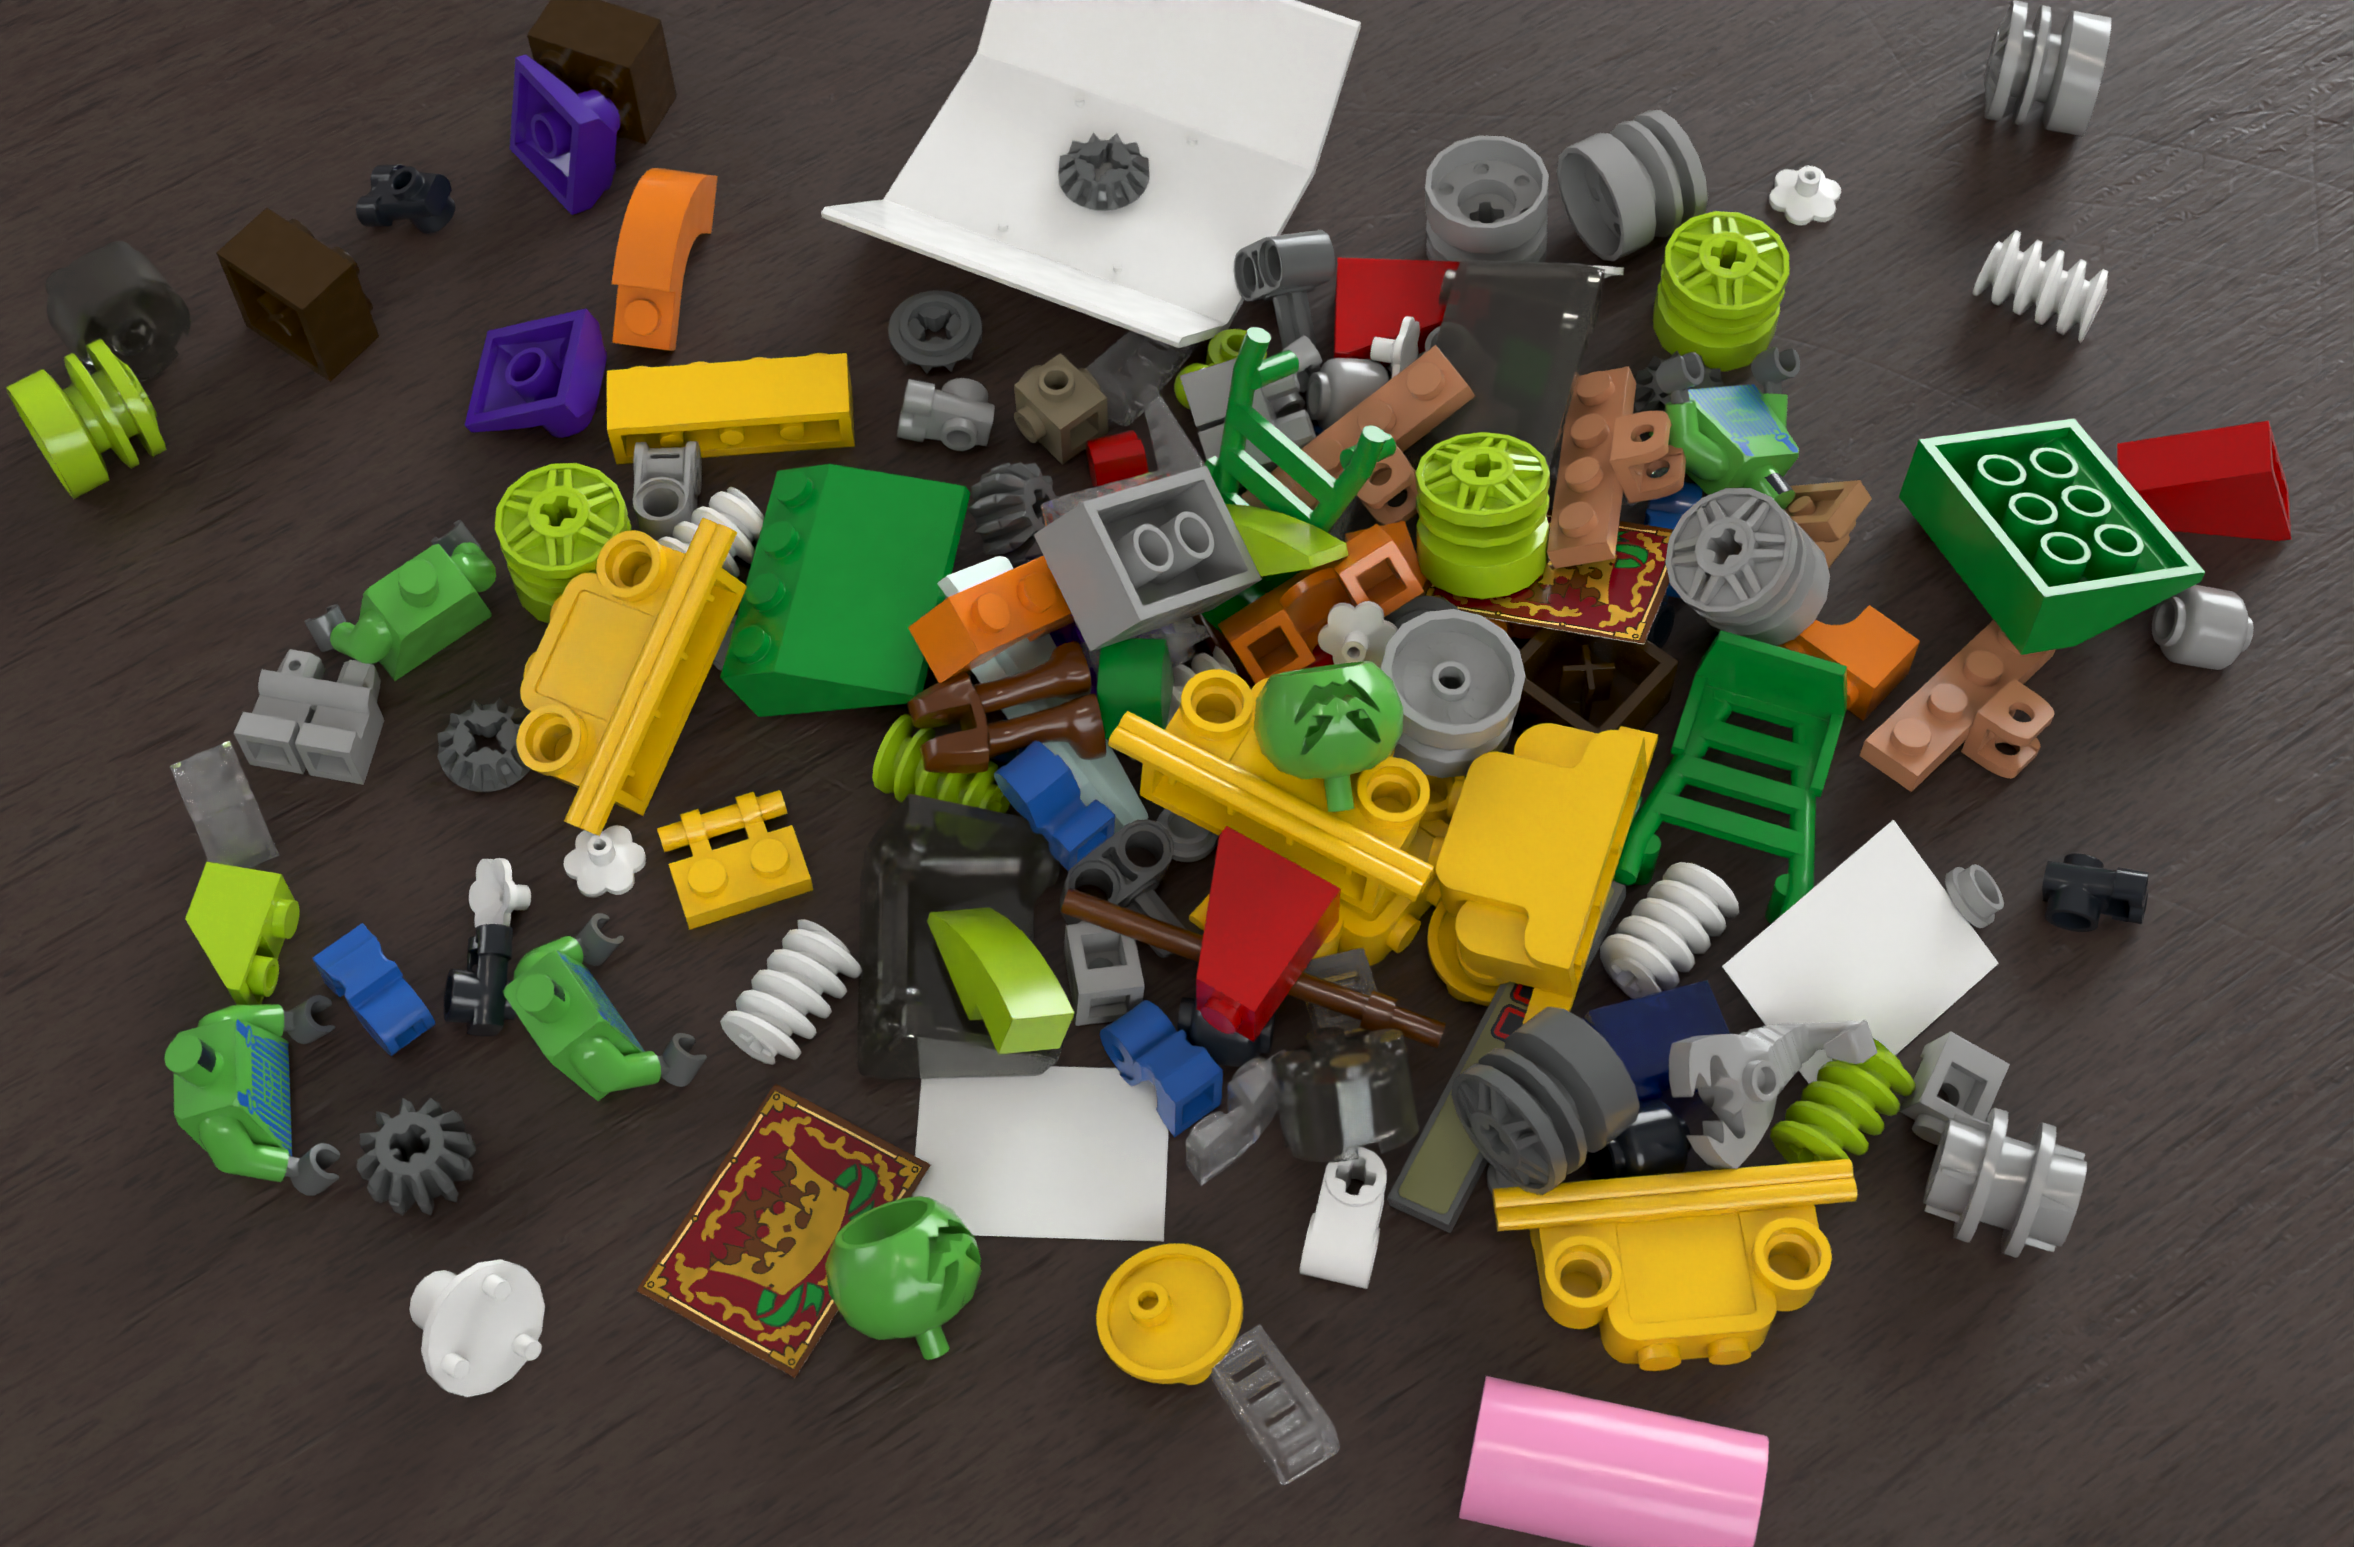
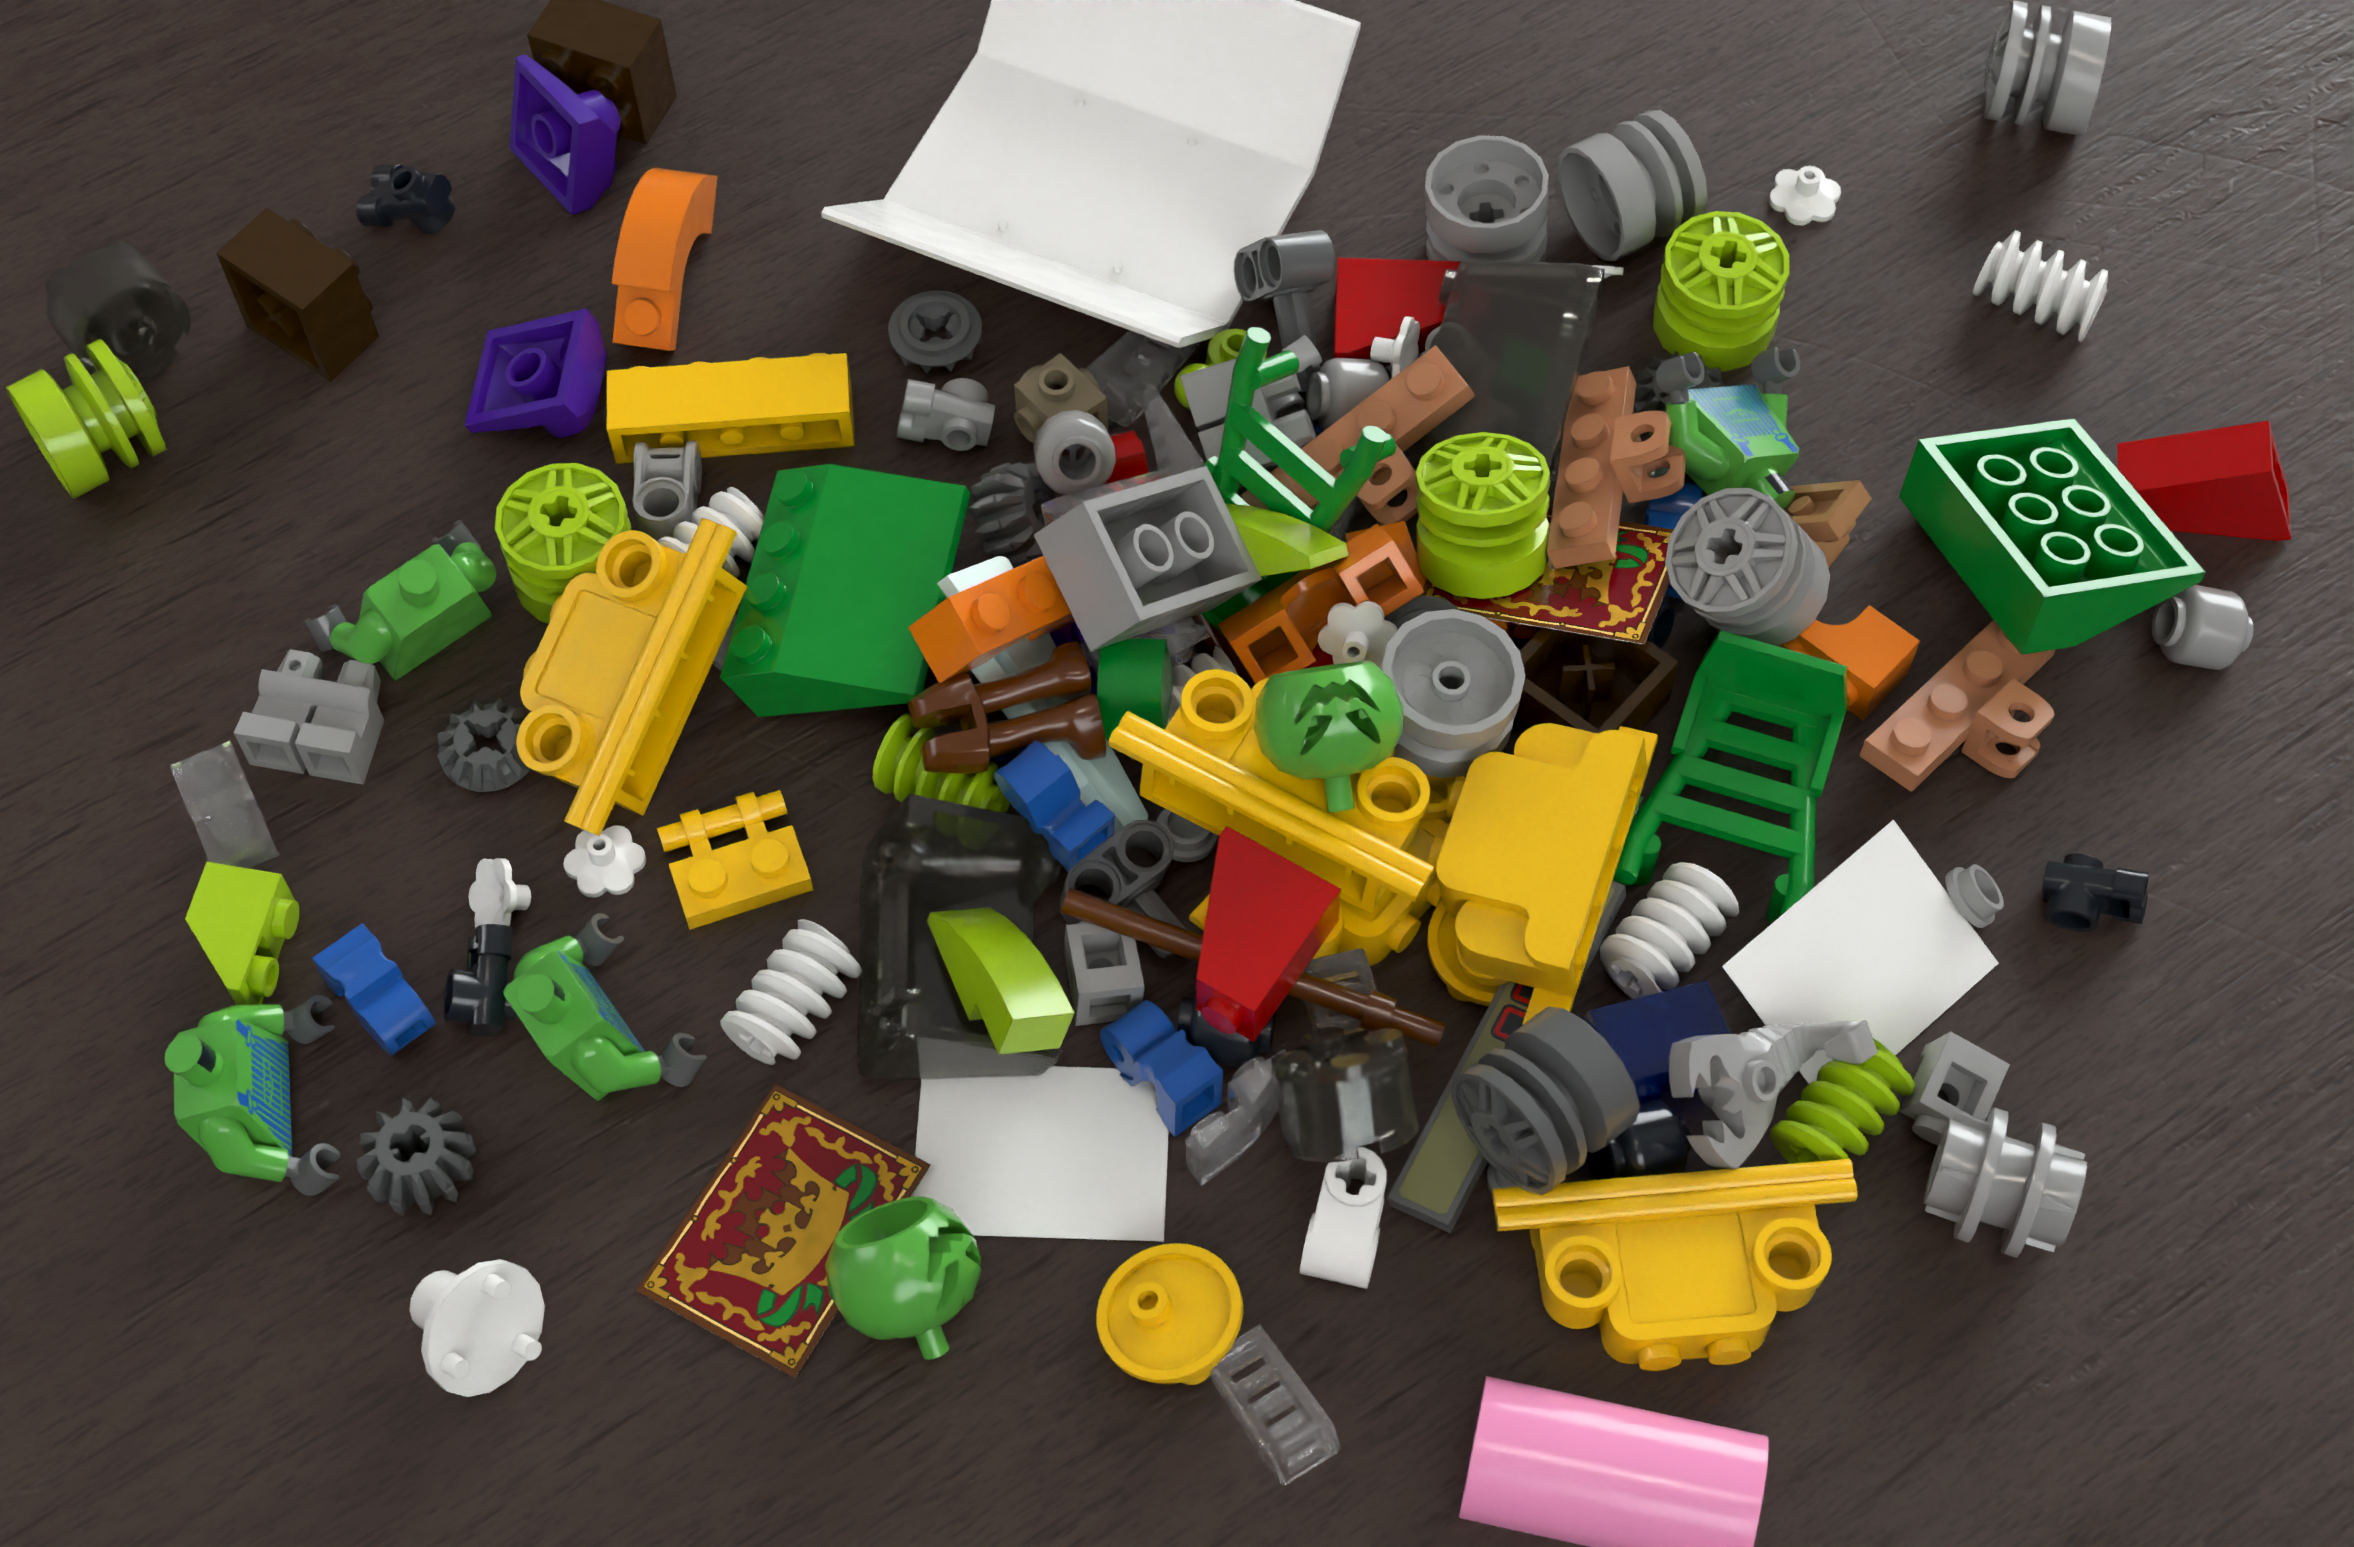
(1074, 472): none -> light grey head
(1116, 187): dark grey gear -> none

